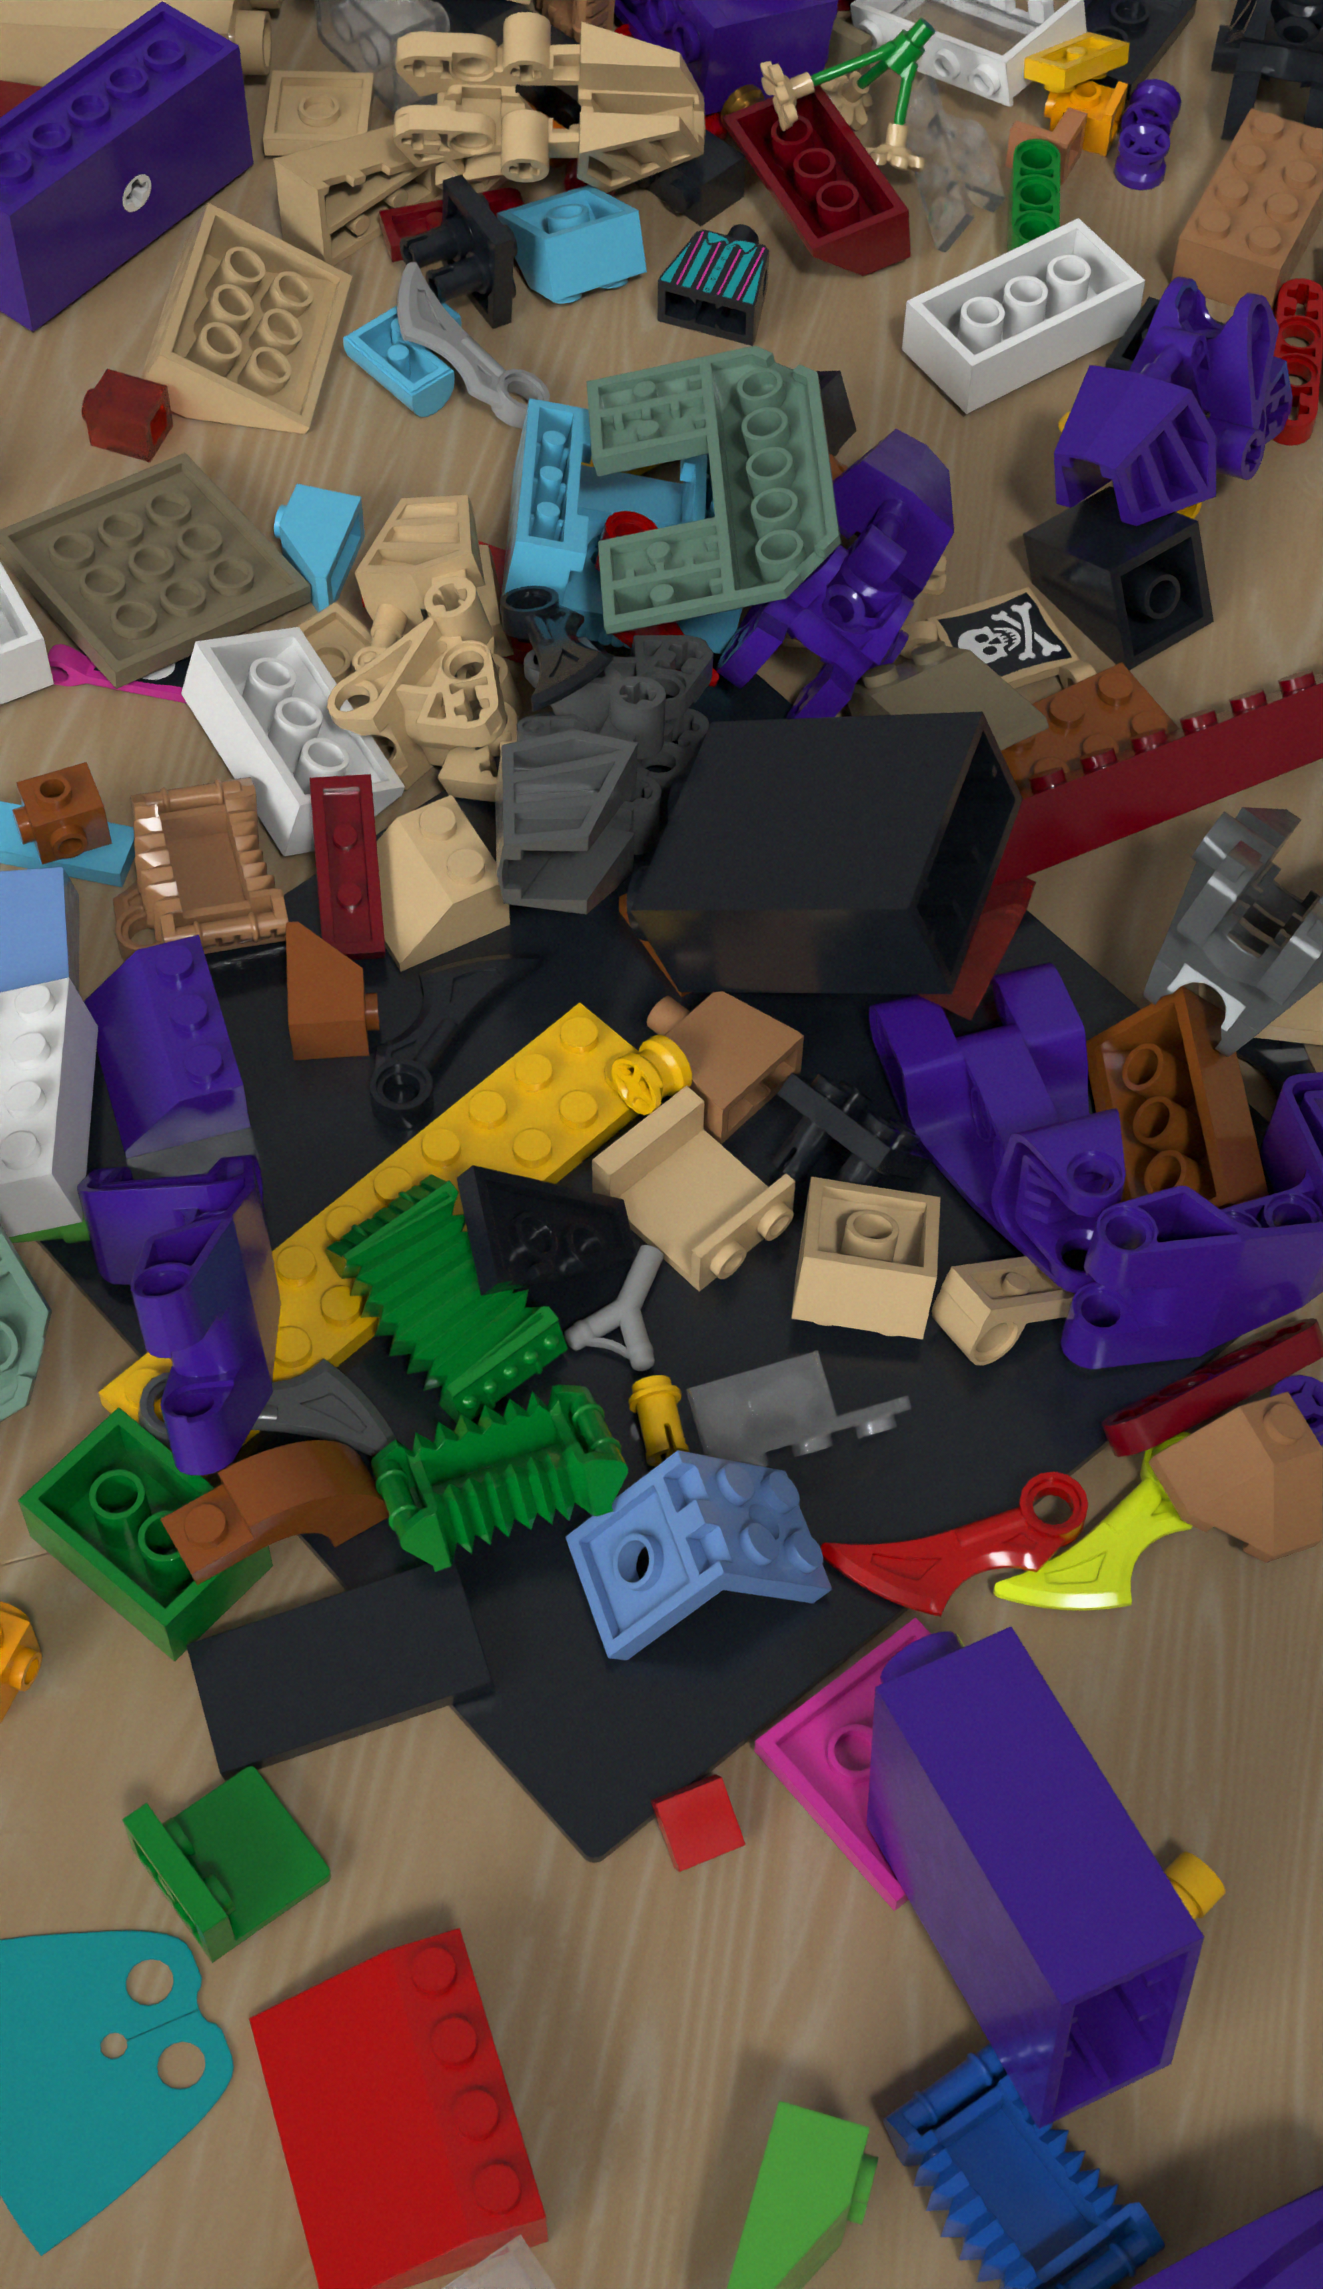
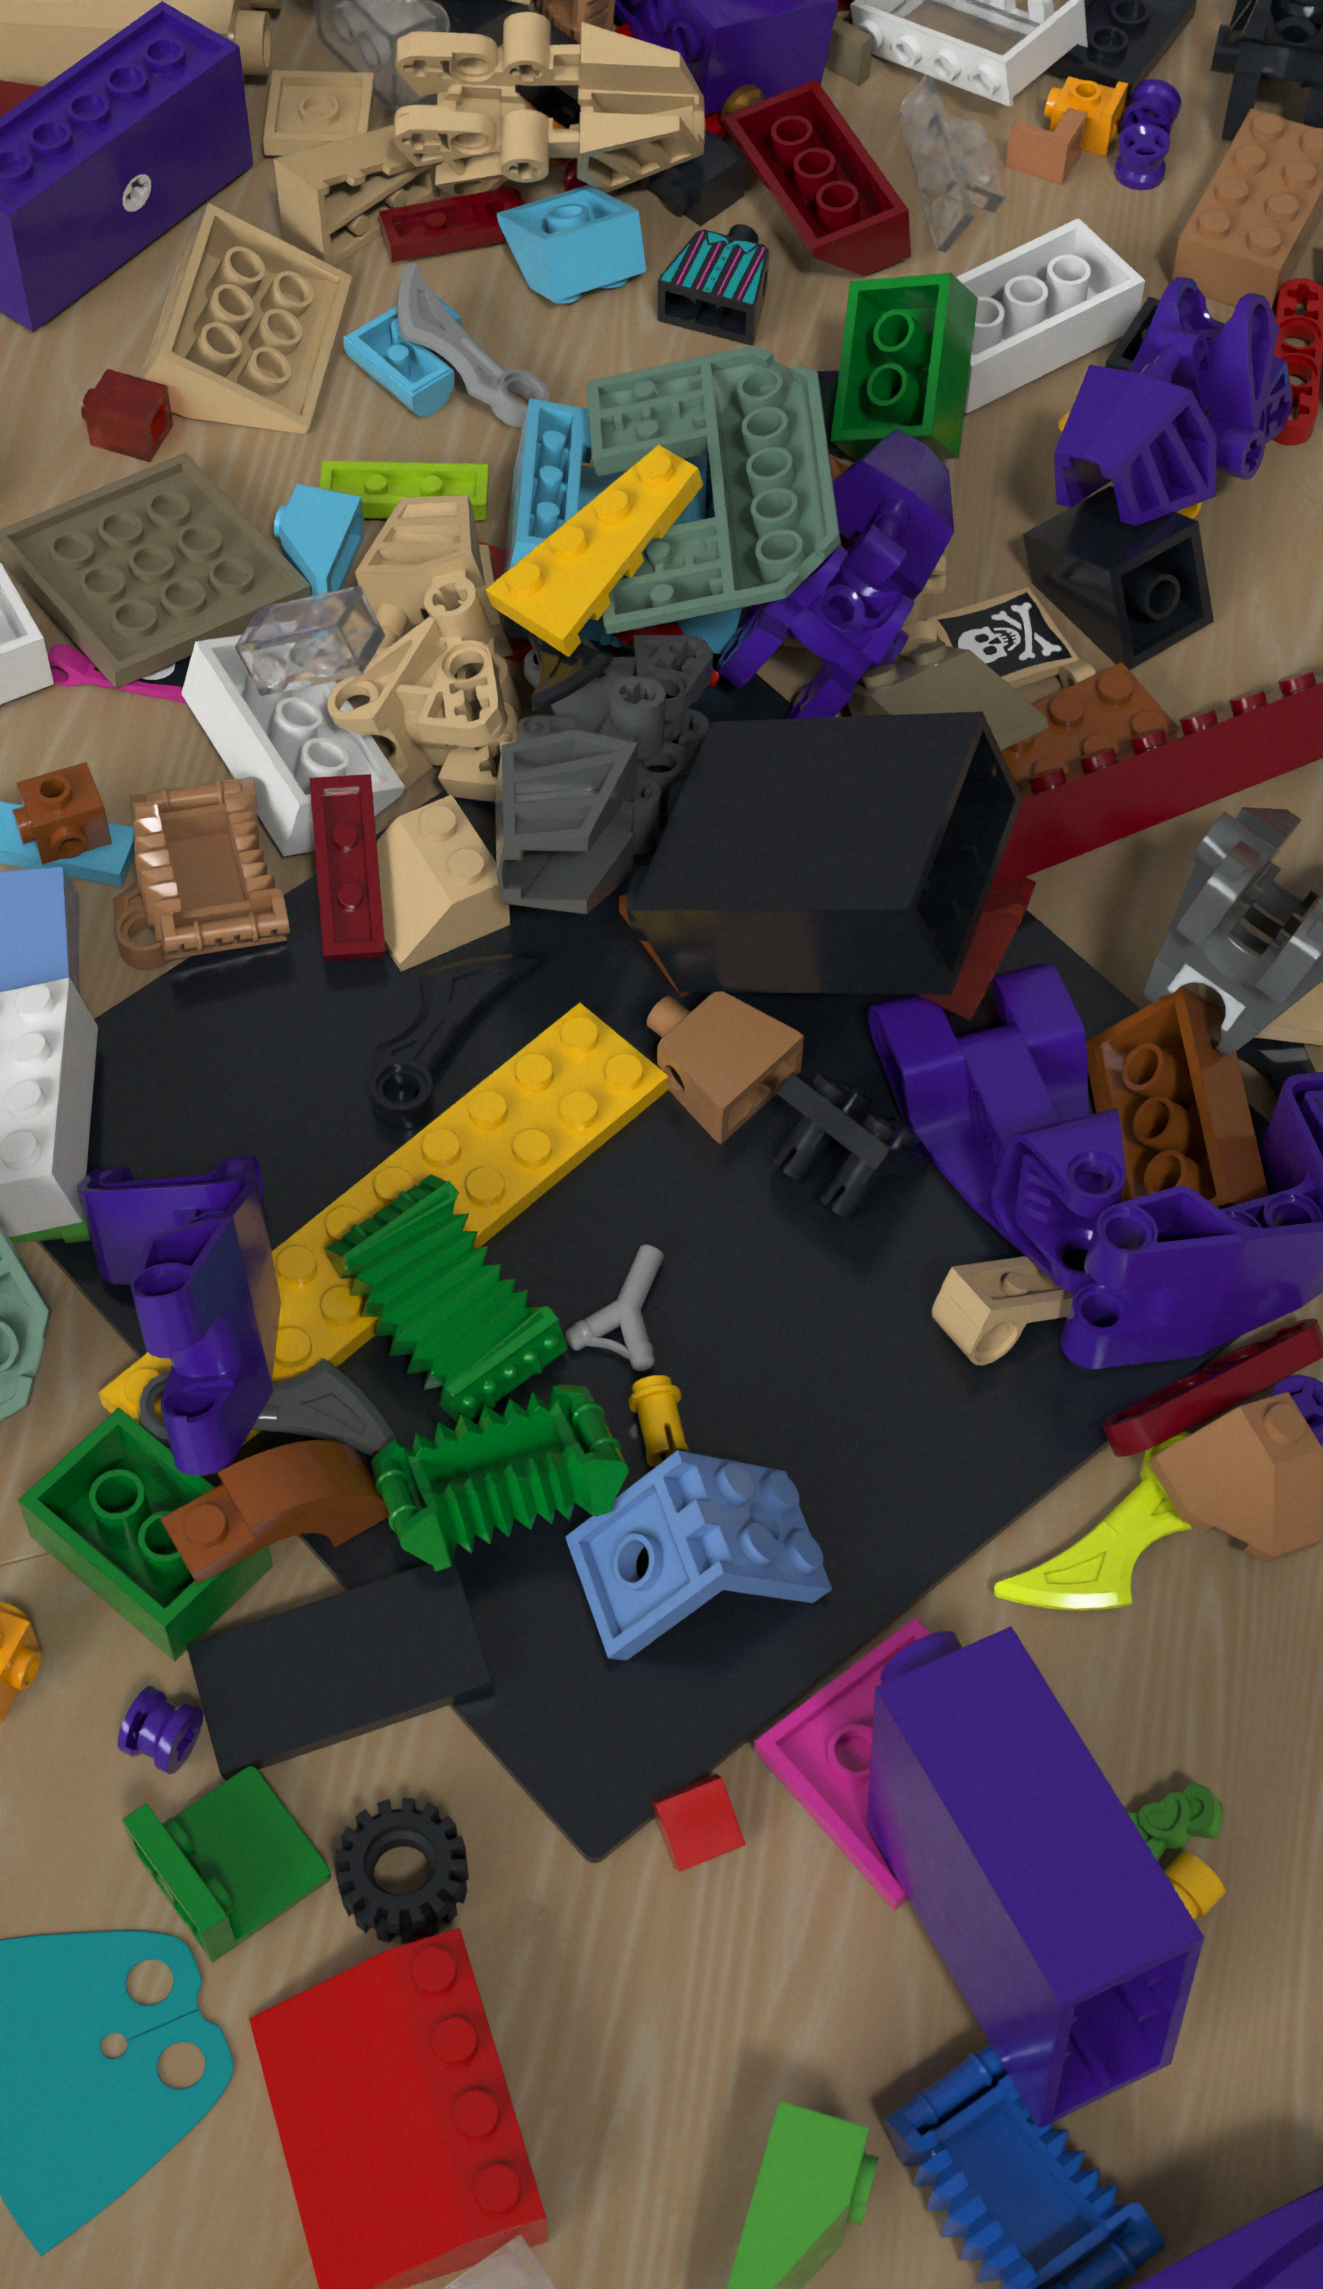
(160, 1729): none -> dark purple wheel
(167, 1050): dark purple slope -> none
(310, 641): none -> clear brick
(326, 999): dark orange slope -> none
(385, 483): none -> lime plate
(412, 1911): none -> black tyre
(472, 249): black plate -> none
(539, 1230): black wing -> none
(582, 561): none -> yellow wing
(651, 1074): yellow wheel -> none
(691, 1192): tan panel -> none
(777, 1408): clear bracket -> none
(851, 95): plant -> none
(867, 1258): tan slope -> none
(904, 363): none -> green brick
(931, 1568): red piece -> none
(1033, 192): green beam -> none
(1076, 61): yellow plate -> none
(1179, 1818): none -> bright green piece

